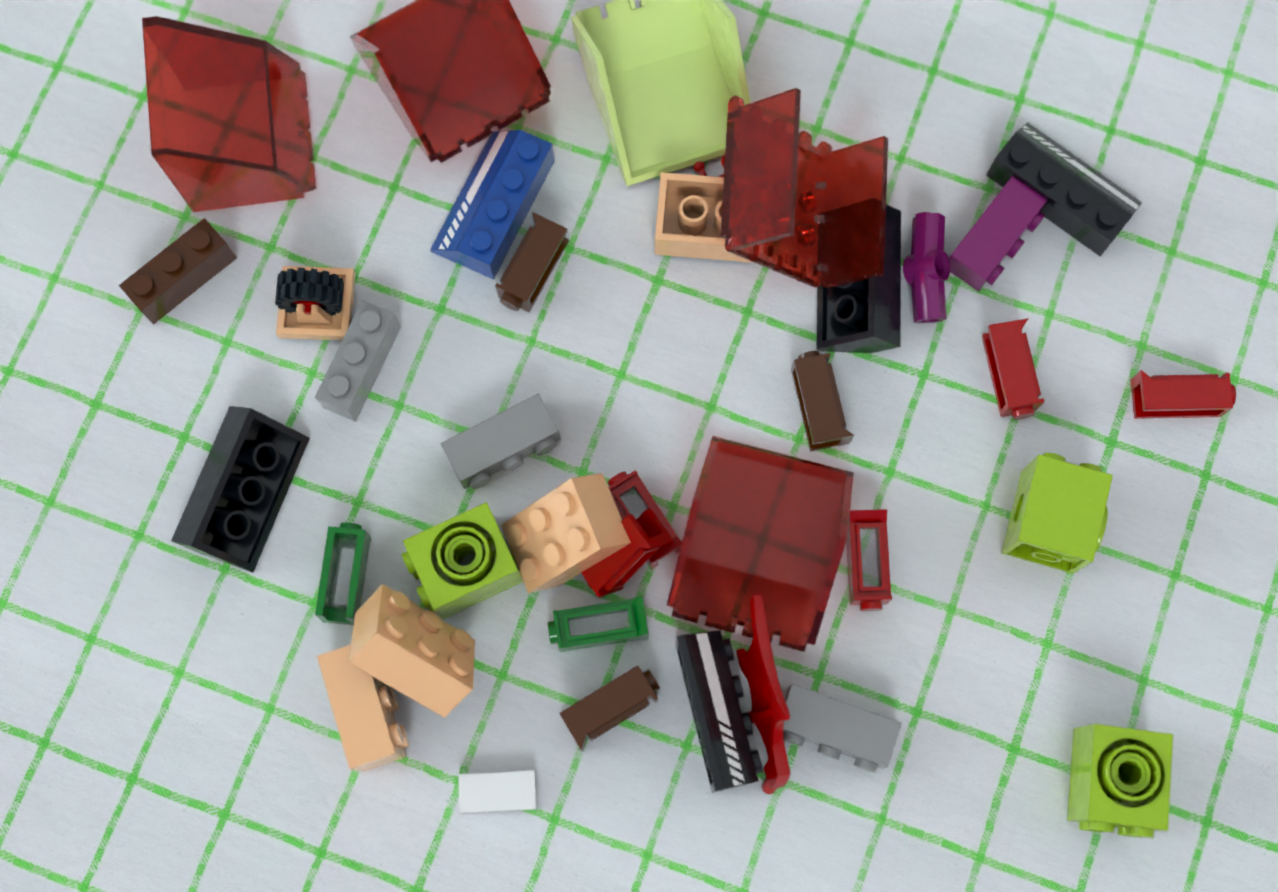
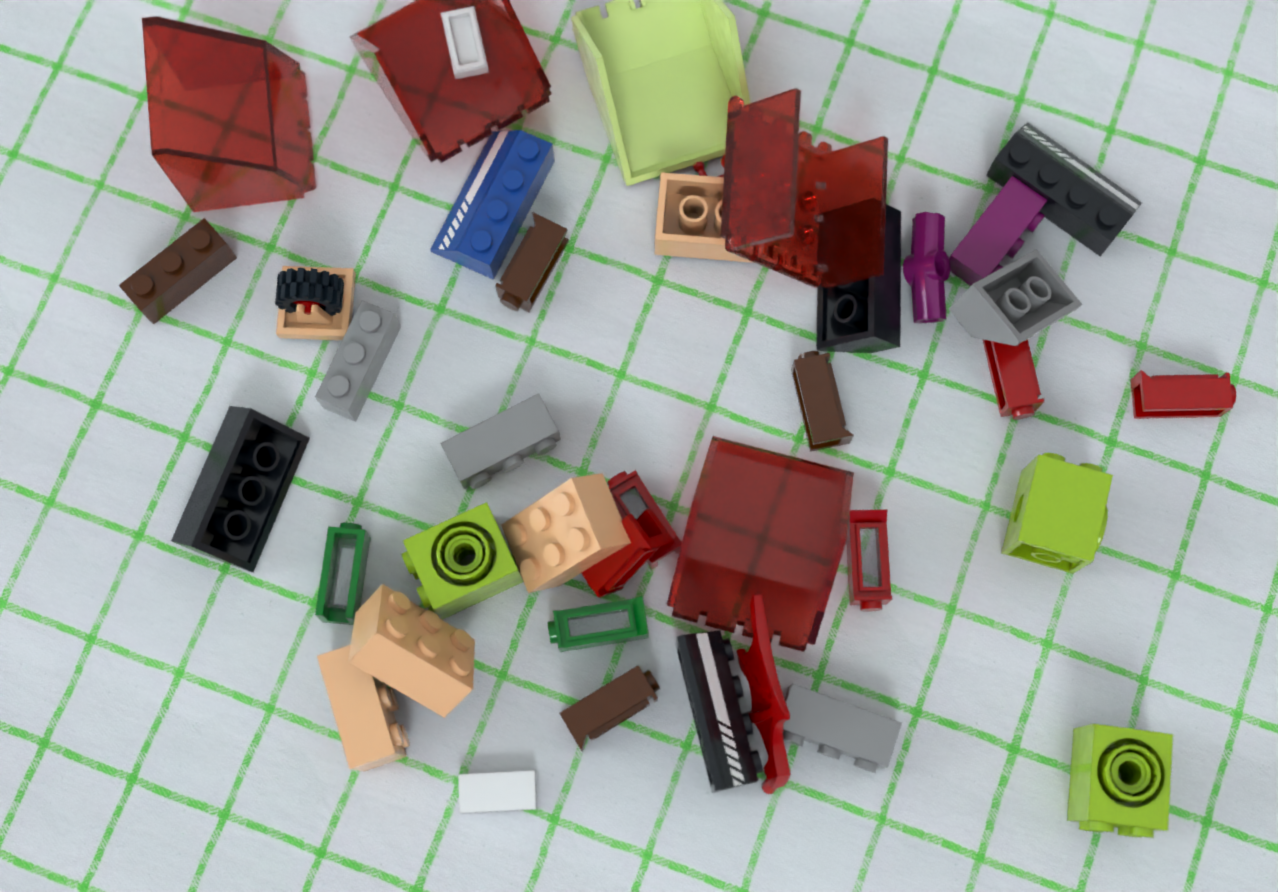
(464, 42): none -> white tile
(1015, 301): none -> light grey slope

